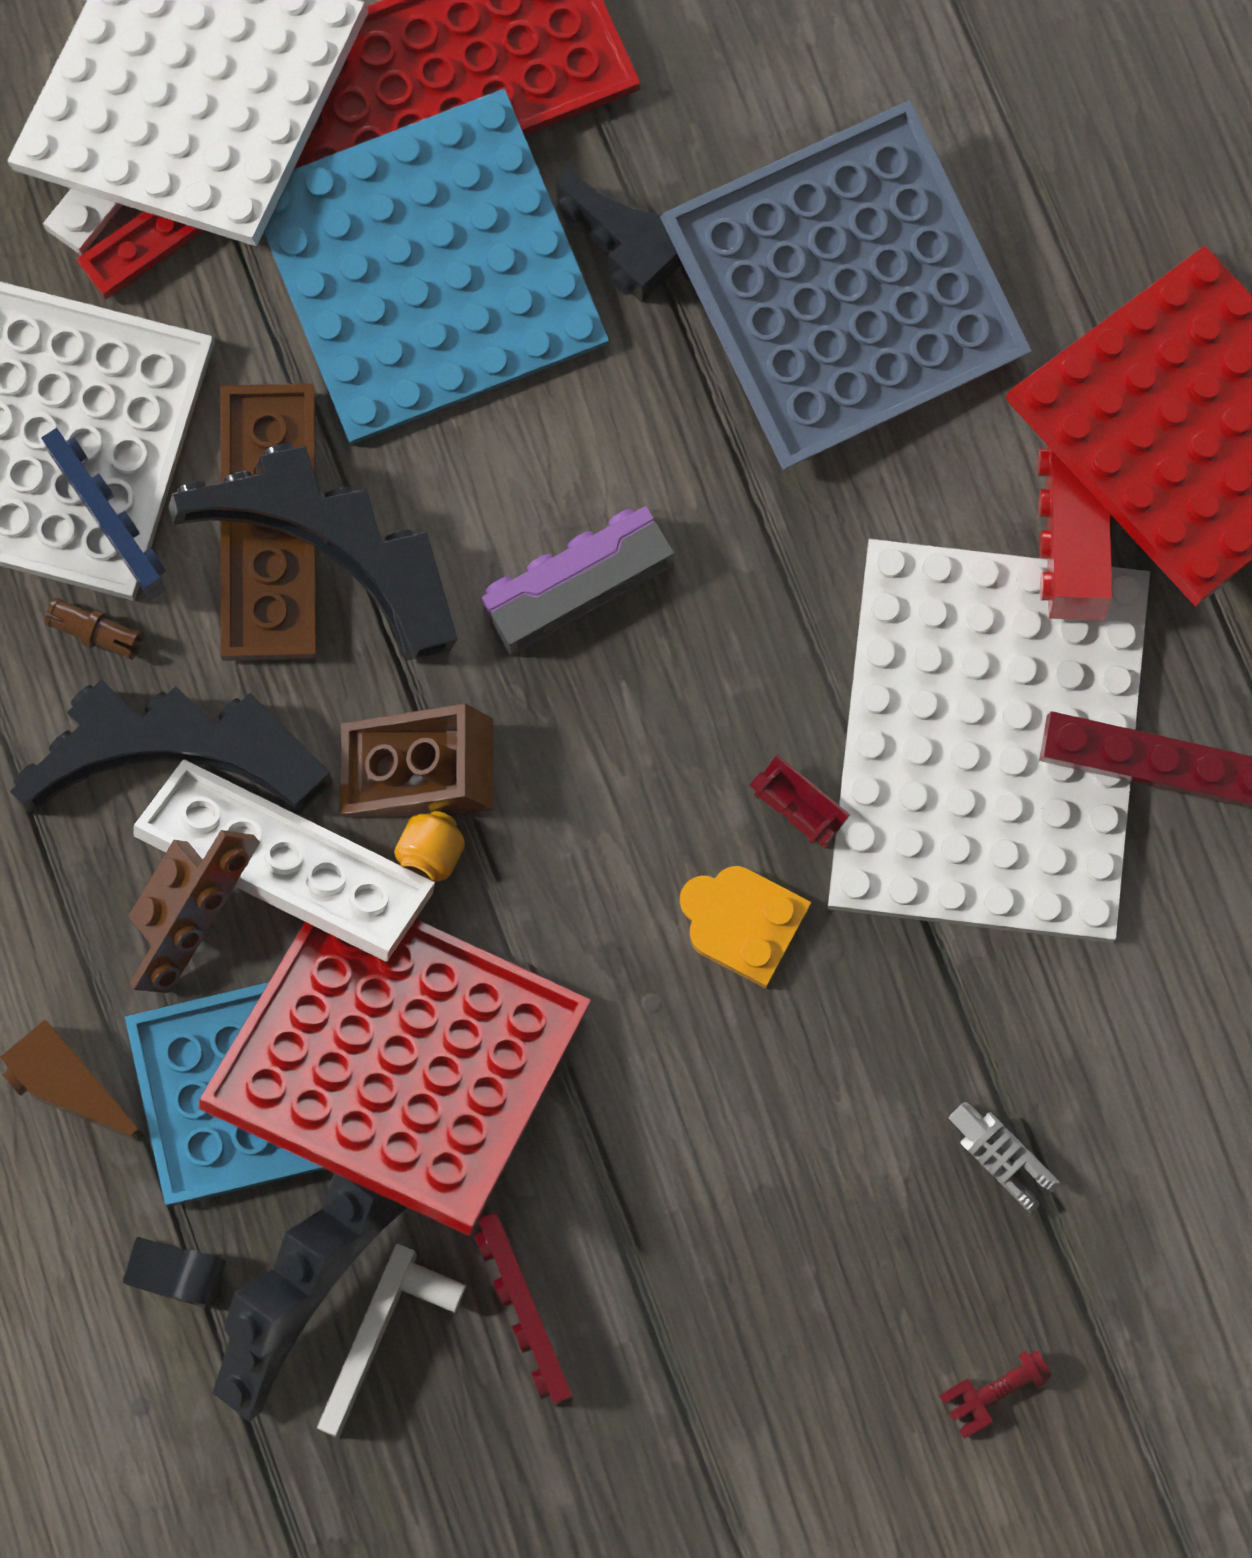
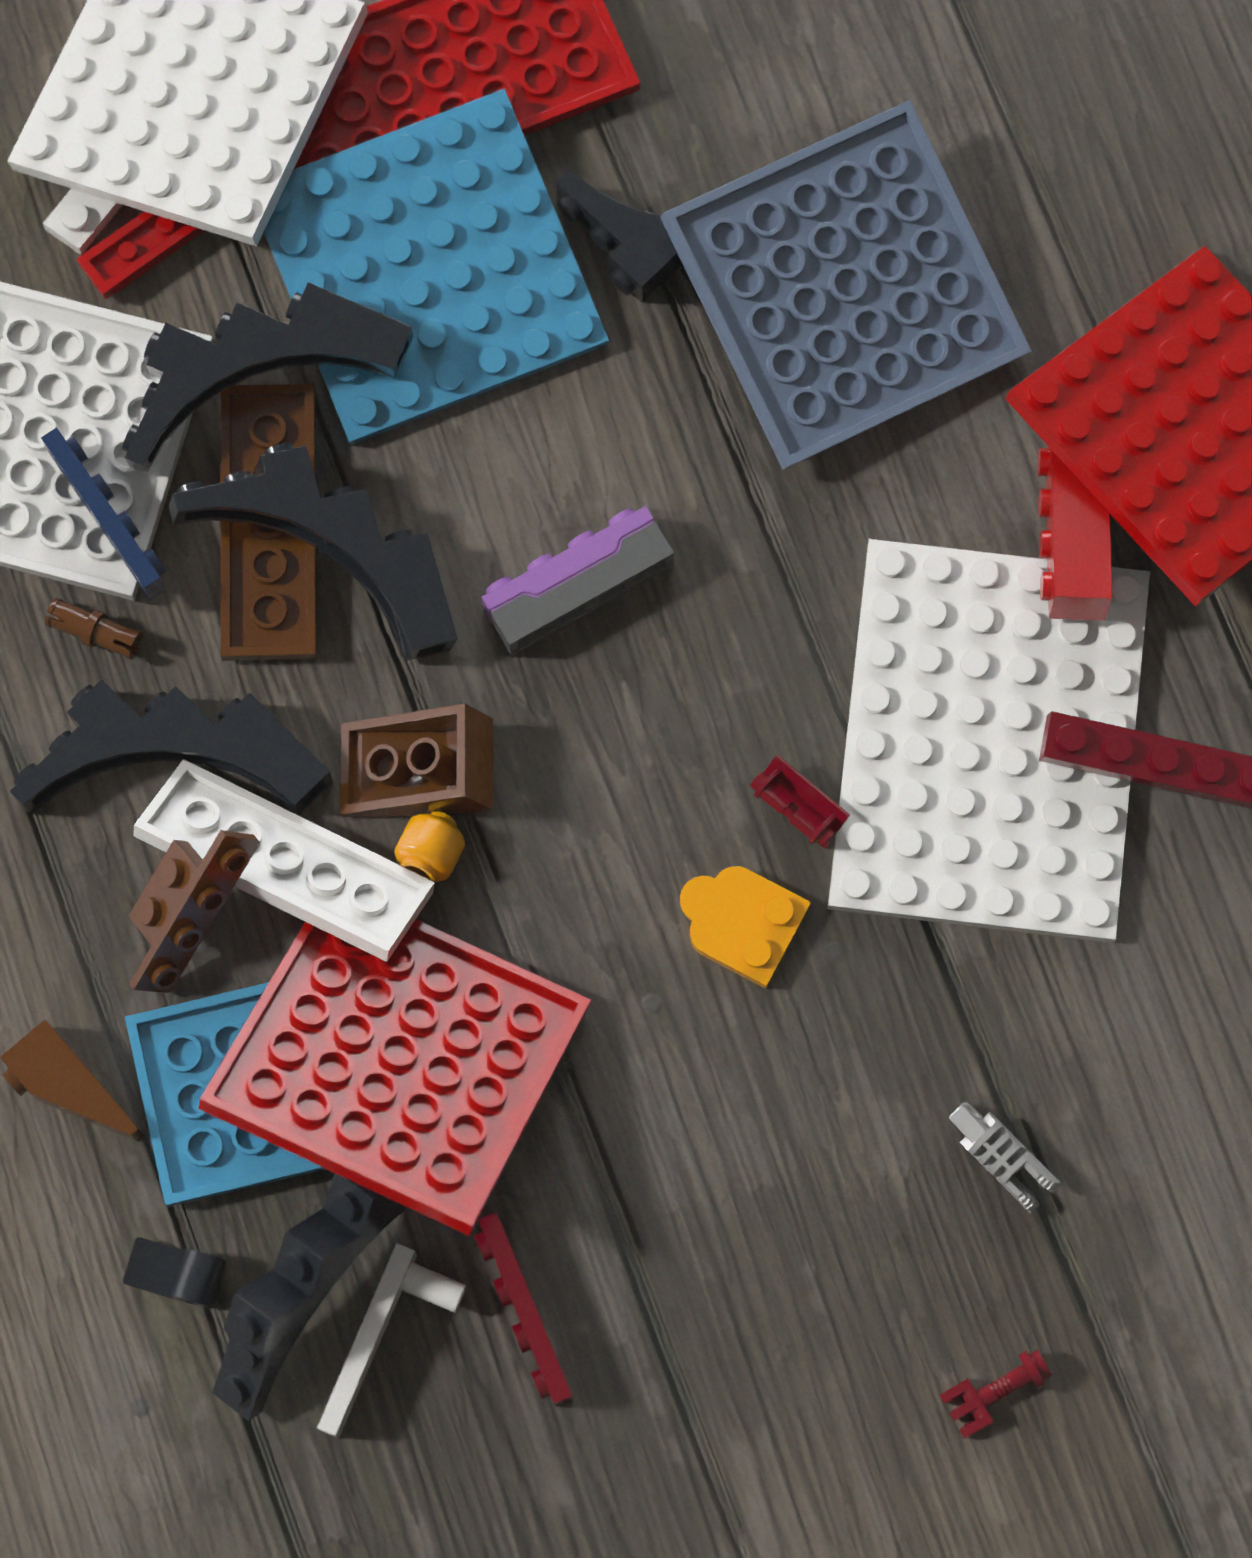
(250, 343): none -> black arch

